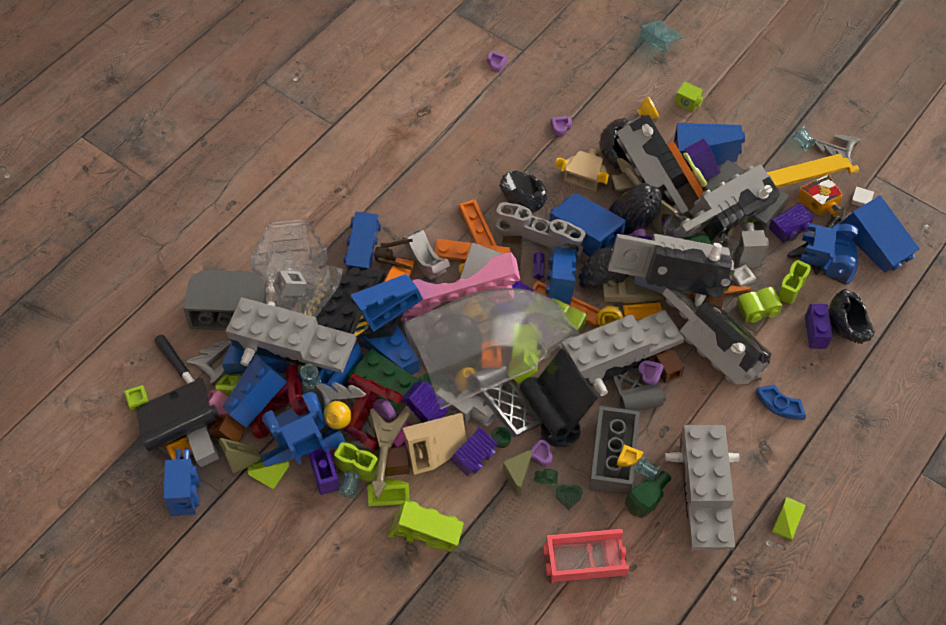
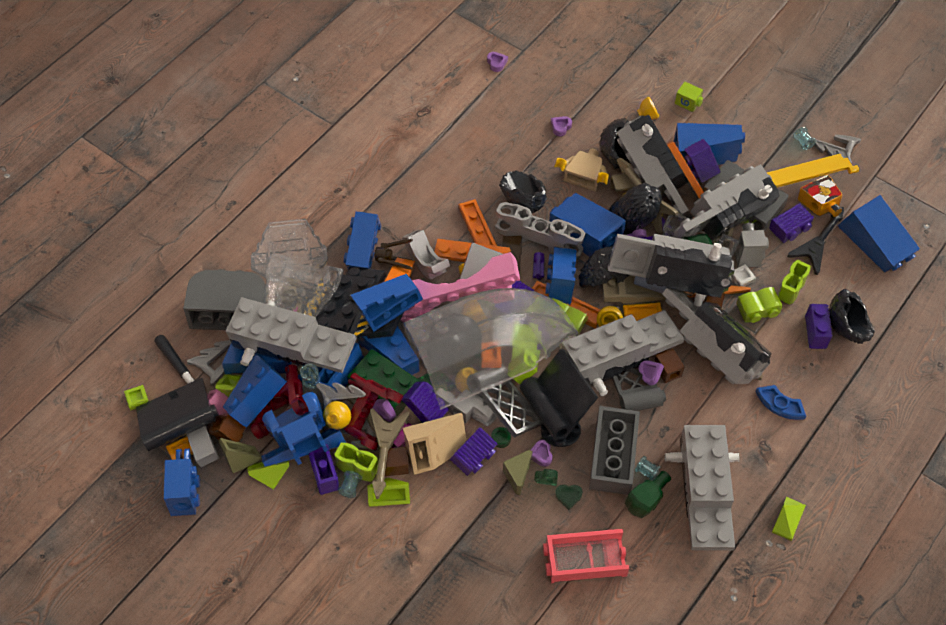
(289, 283): light grey brick -> none
(427, 526): lime wedge -> none
(629, 456): yellow tile -> none
(659, 34): clear light blue hinge -> none
(696, 171): yellowish green piece -> none
(832, 250): blue piece -> none
(861, 196): white tile -> none

